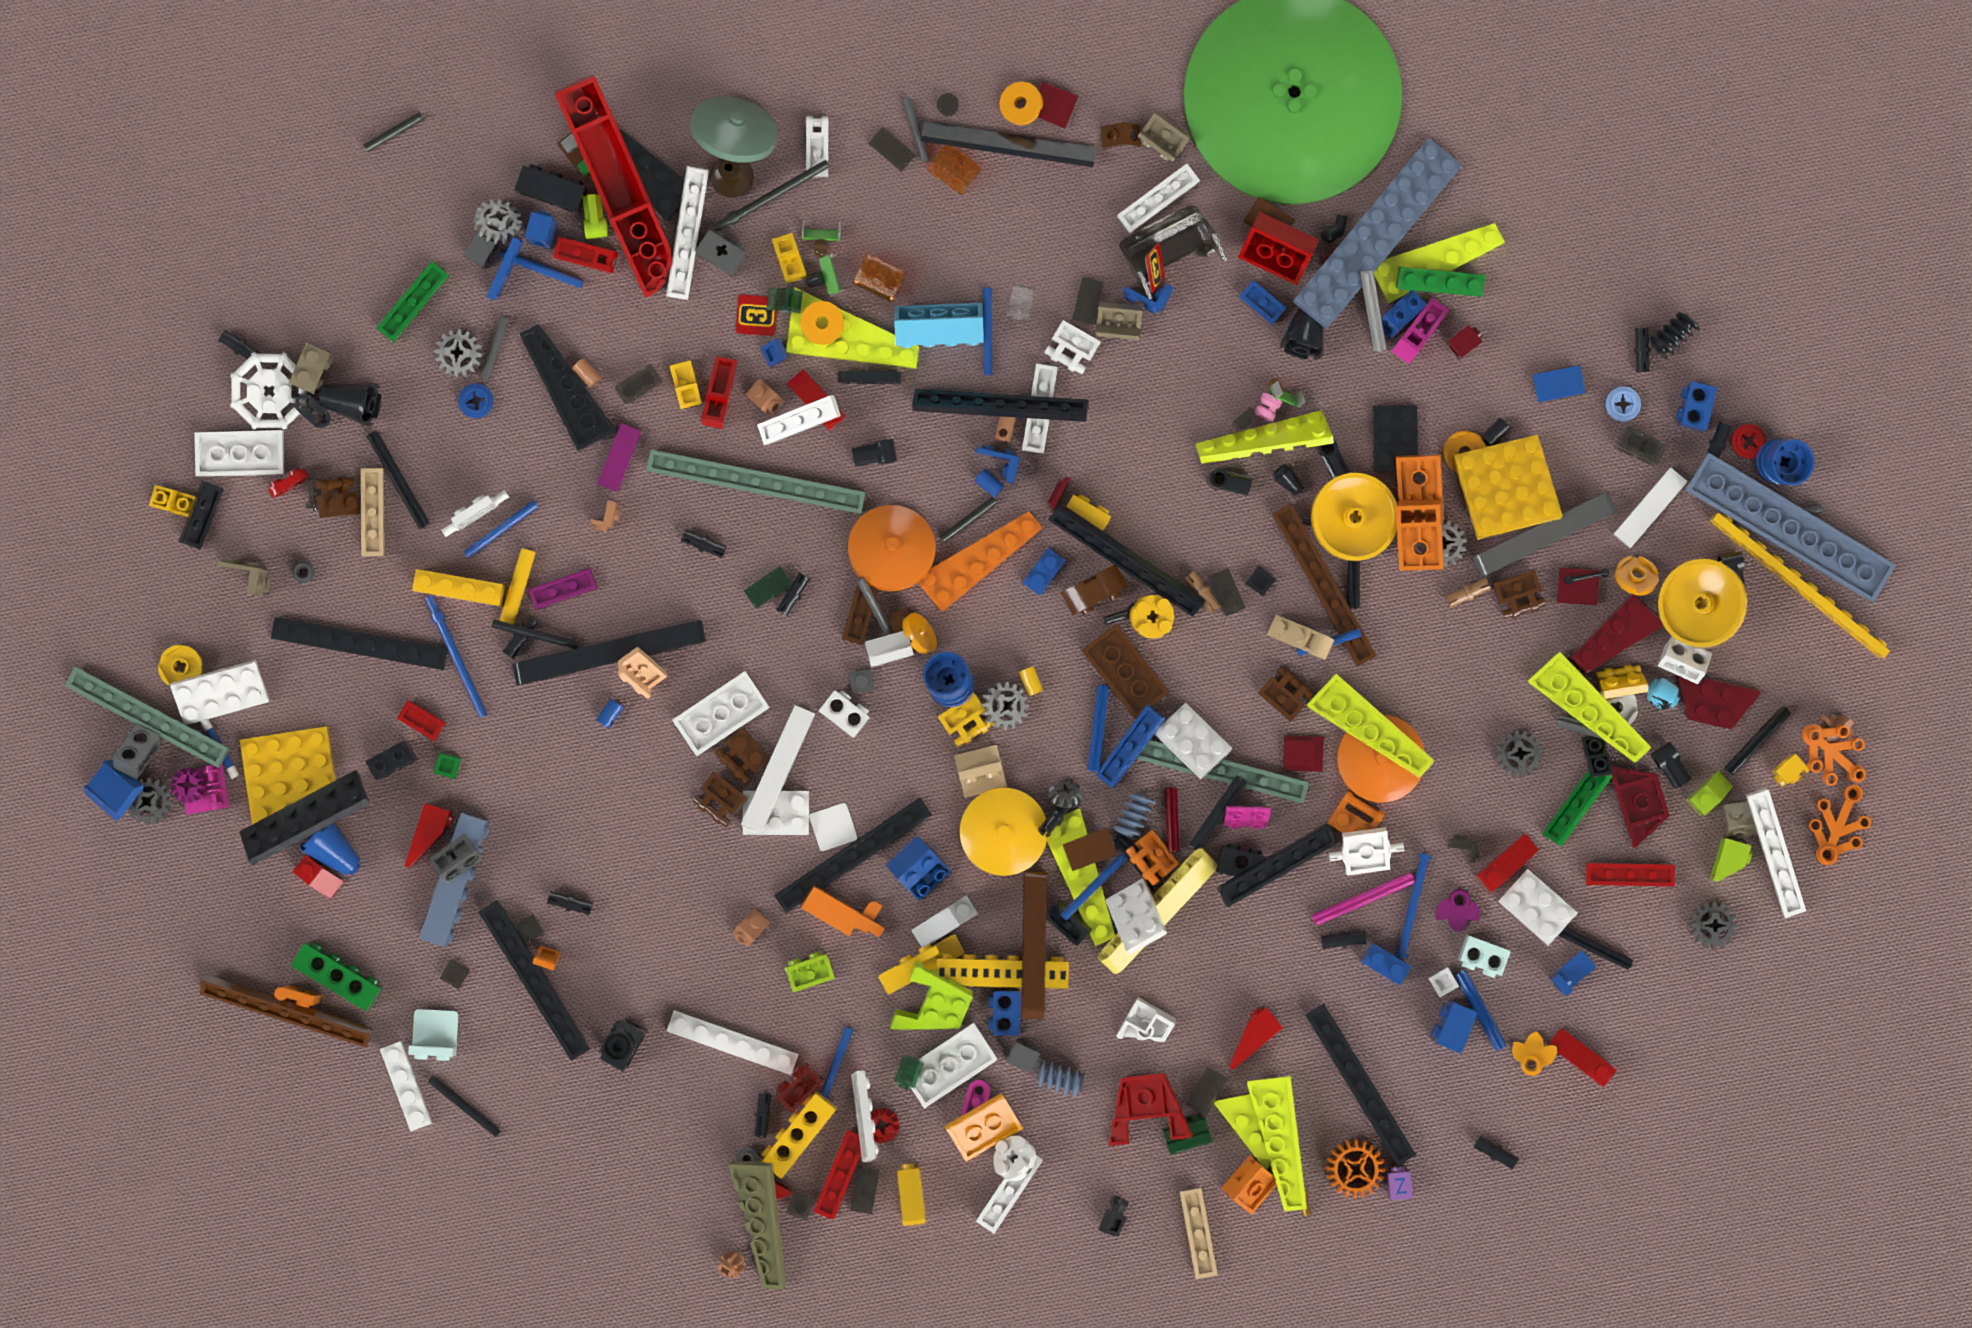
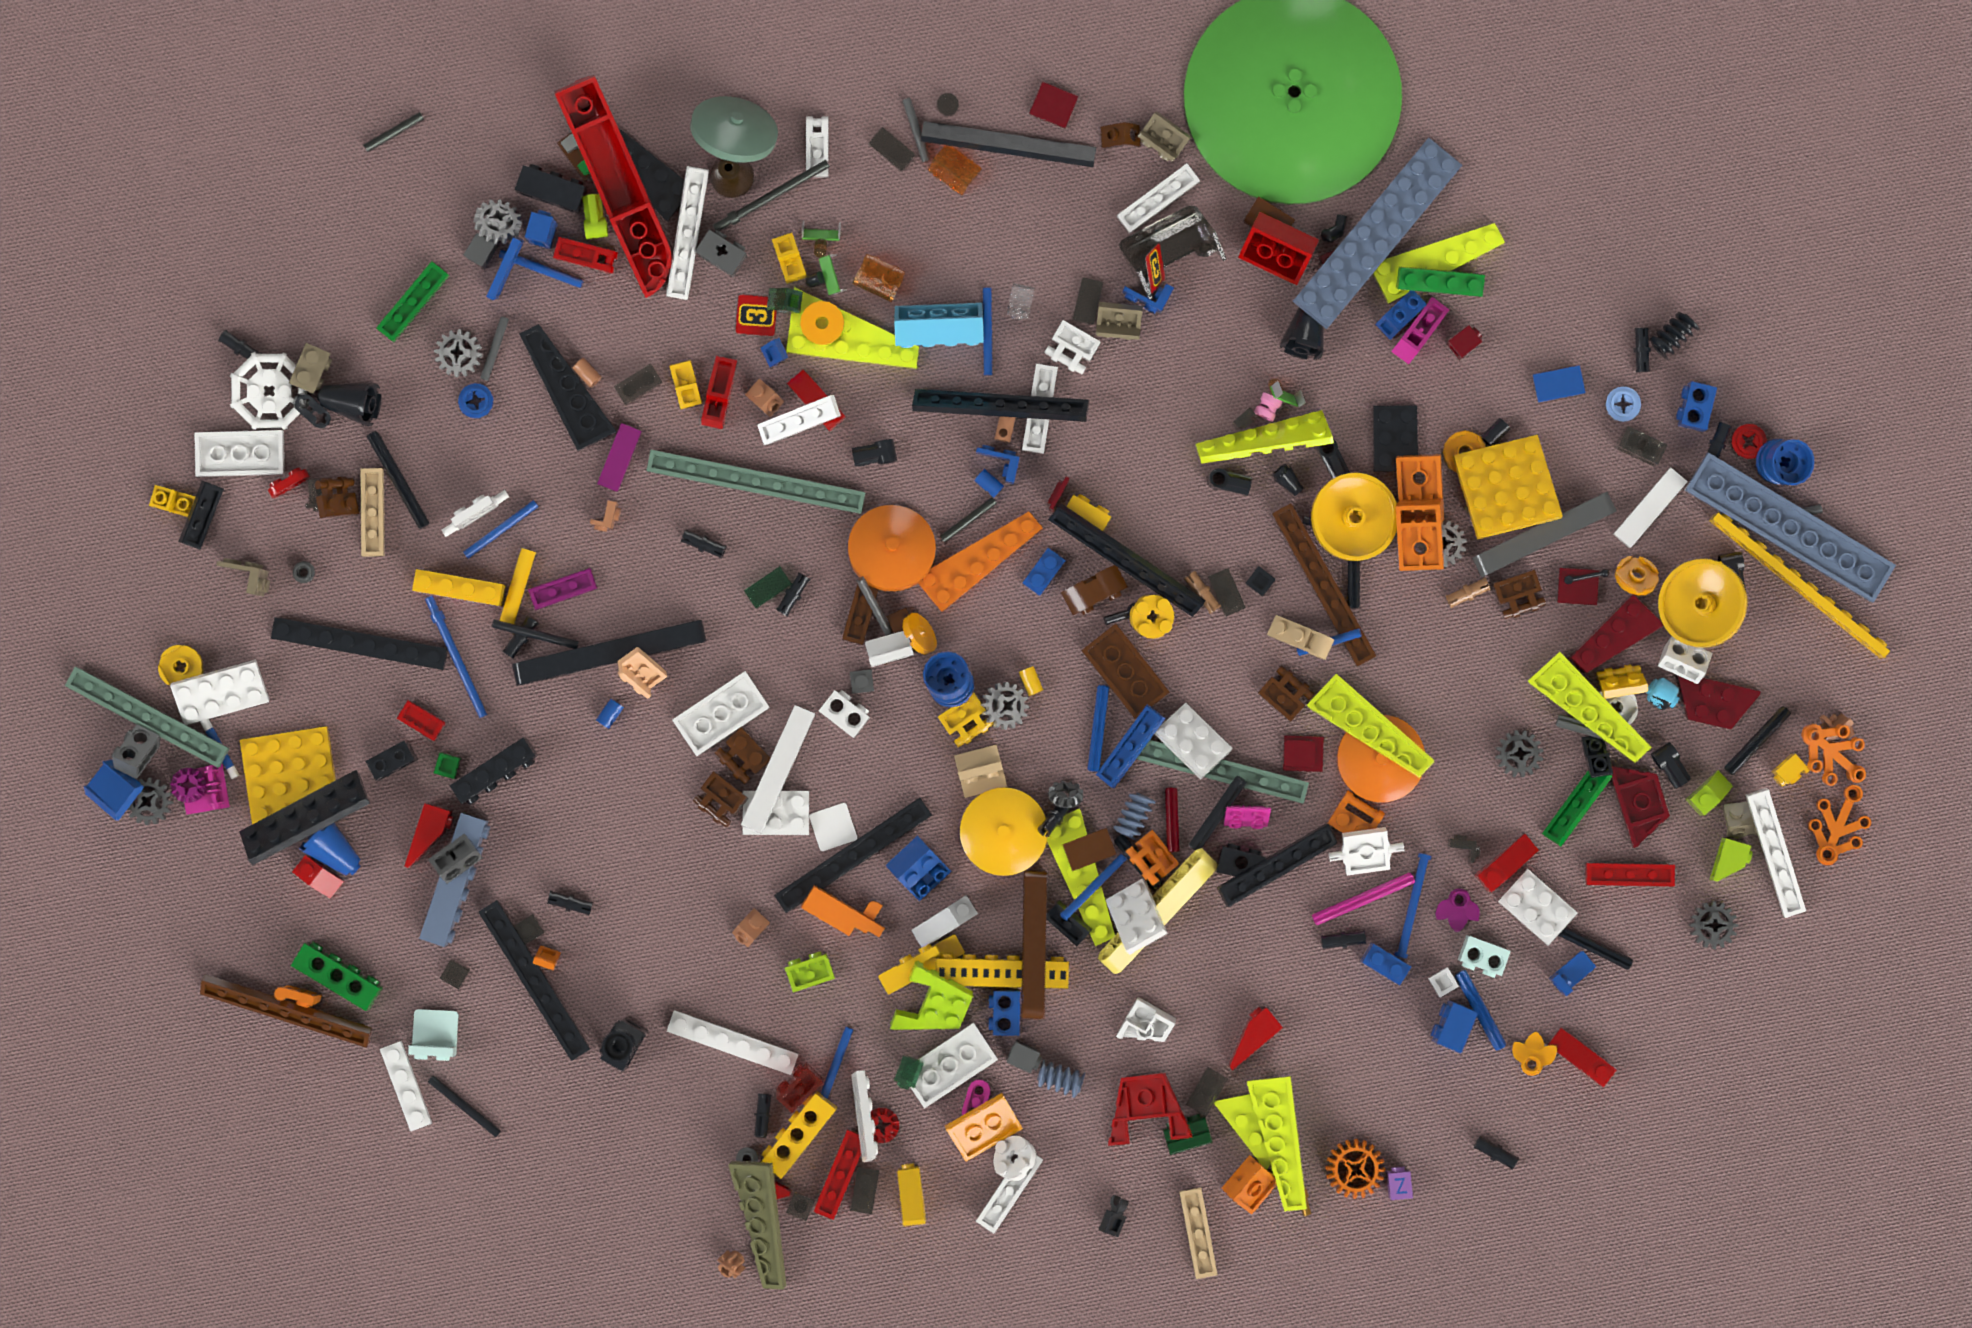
(494, 770): none -> black brick
(869, 377): black beam -> none
(1019, 91): light orange tile -> none
(1262, 302): blue plate -> none
(1360, 1084): black plate -> none
(1373, 310): light grey axle -> none

